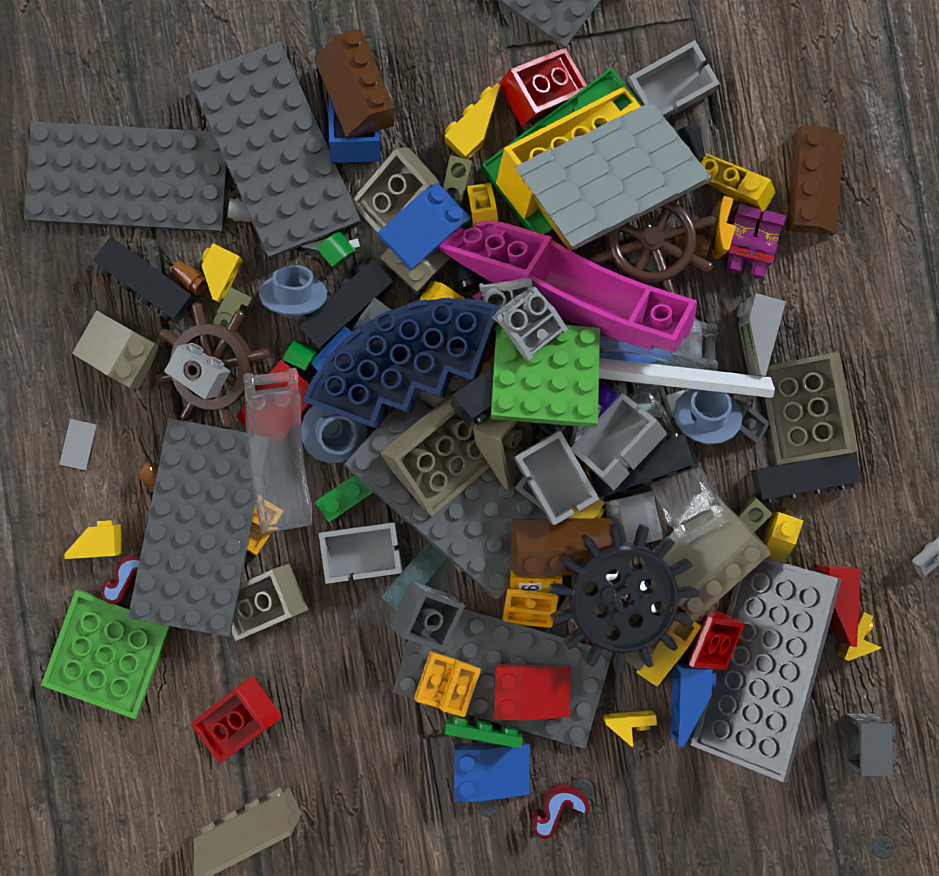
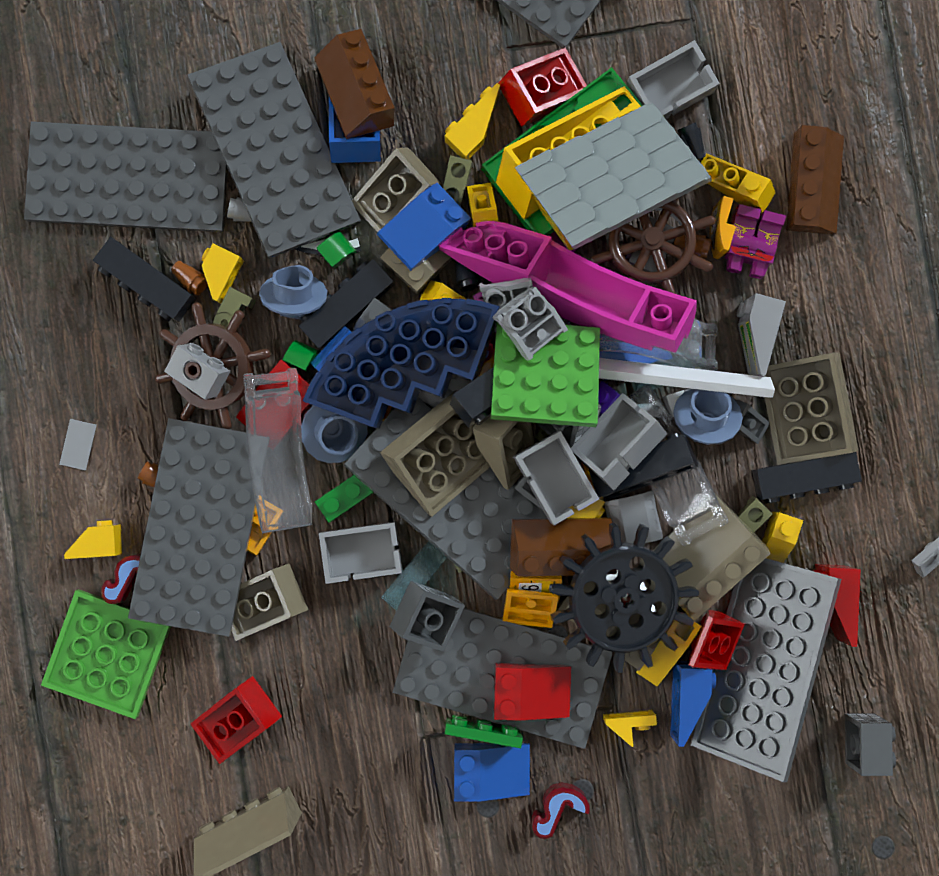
(116, 350): dark tan slope -> none
(447, 684): light orange slope -> none
(863, 647): yellow slope -> none

